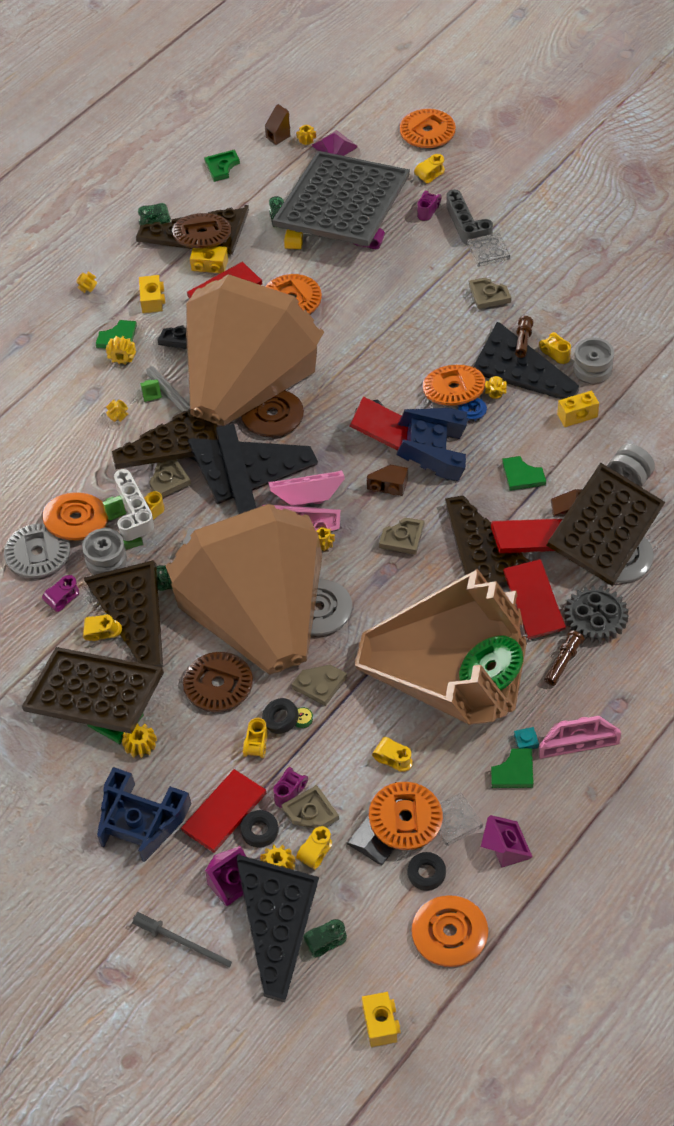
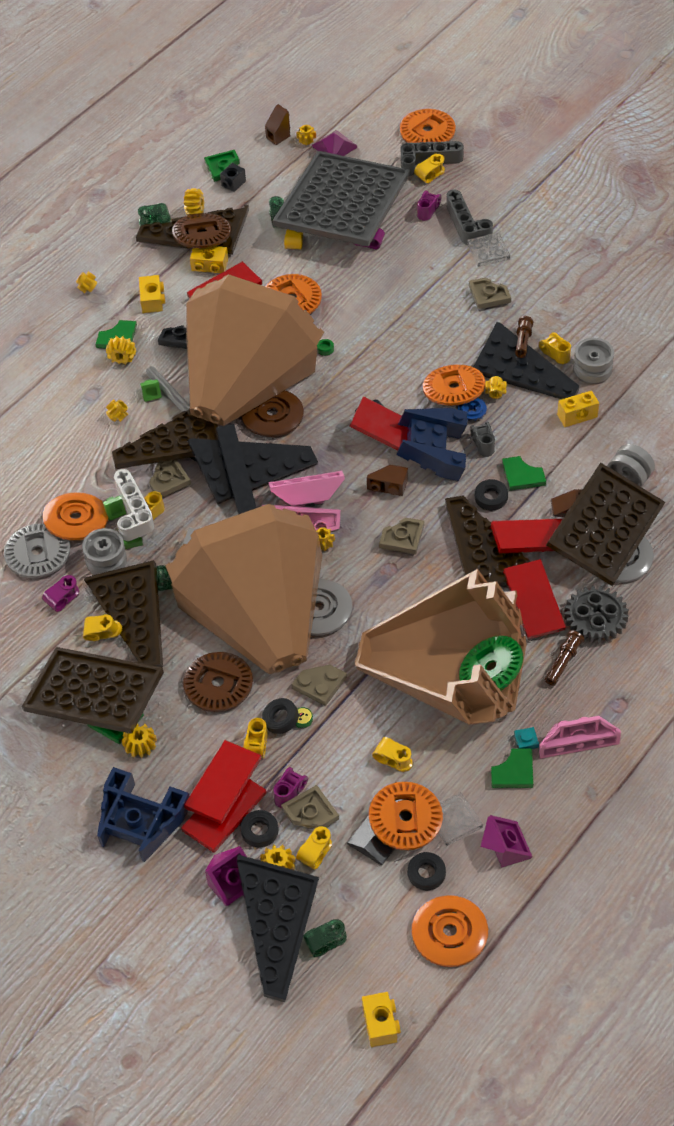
(156, 927): dark grey piece -> none
(193, 201): none -> yellow gear
(222, 782): none -> red tile
(233, 177): none -> black brick
(325, 347): none -> green tile
(415, 153): none -> dark grey beam
(483, 439): none -> dark grey piece
(491, 485): none -> black tyre

